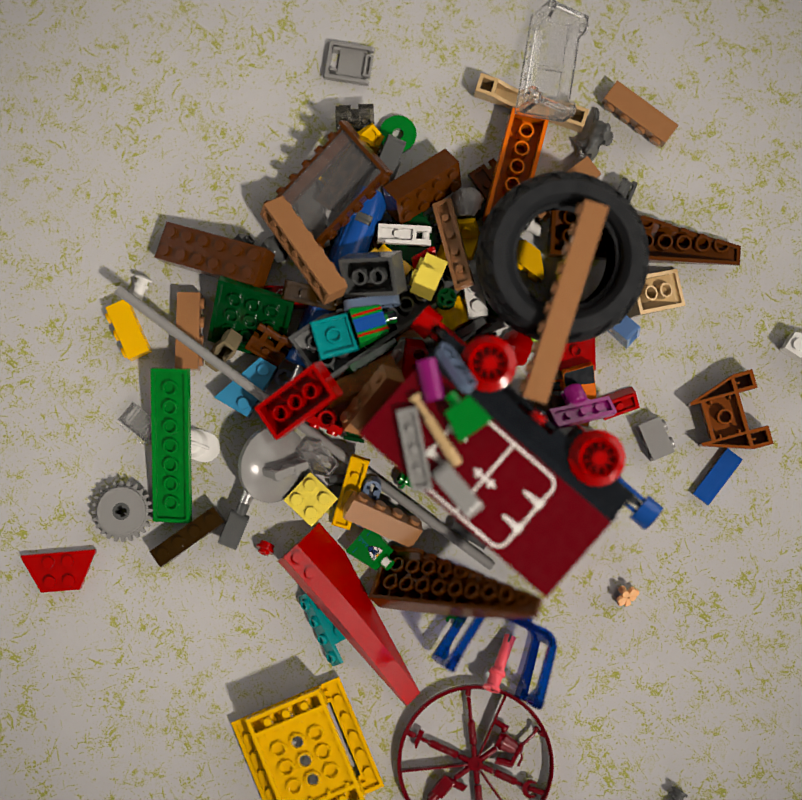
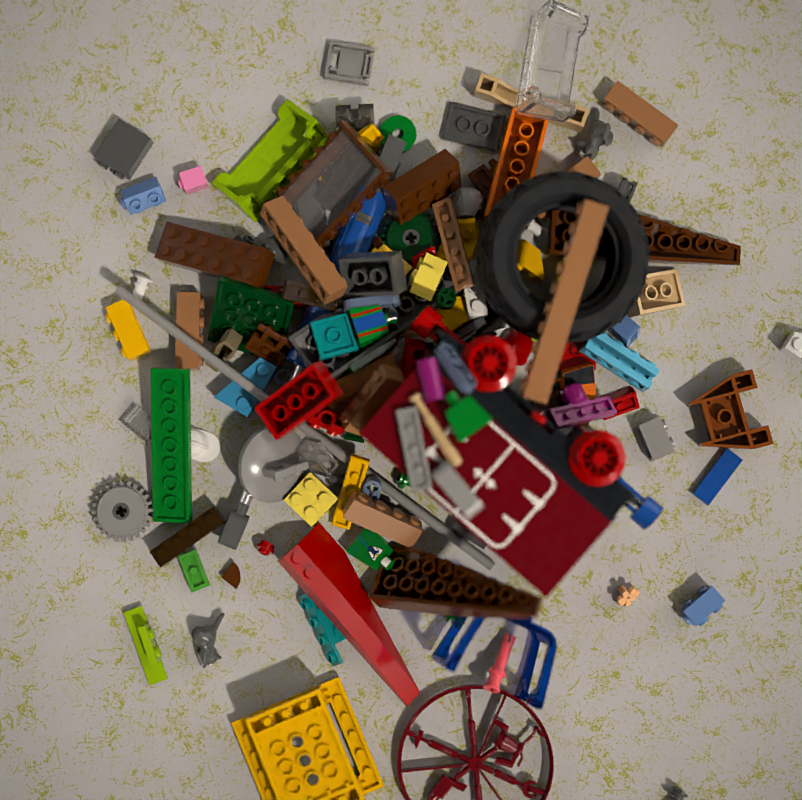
(59, 570): red wing -> none
(123, 150): none -> dark grey brick
(142, 196): none -> medium blue brick
(144, 641): none -> lime bracket
(193, 180): none -> bright pink brick
(194, 570): none -> bright green plate
(205, 639): none -> dark grey animal
(232, 575): none -> reddish brown tile
(272, 160): none -> lime windscreen
(404, 234): white plate -> none
(473, 127): none -> dark grey tile
(620, 361): none -> medium azure brick
(698, 609): none -> medium blue brick

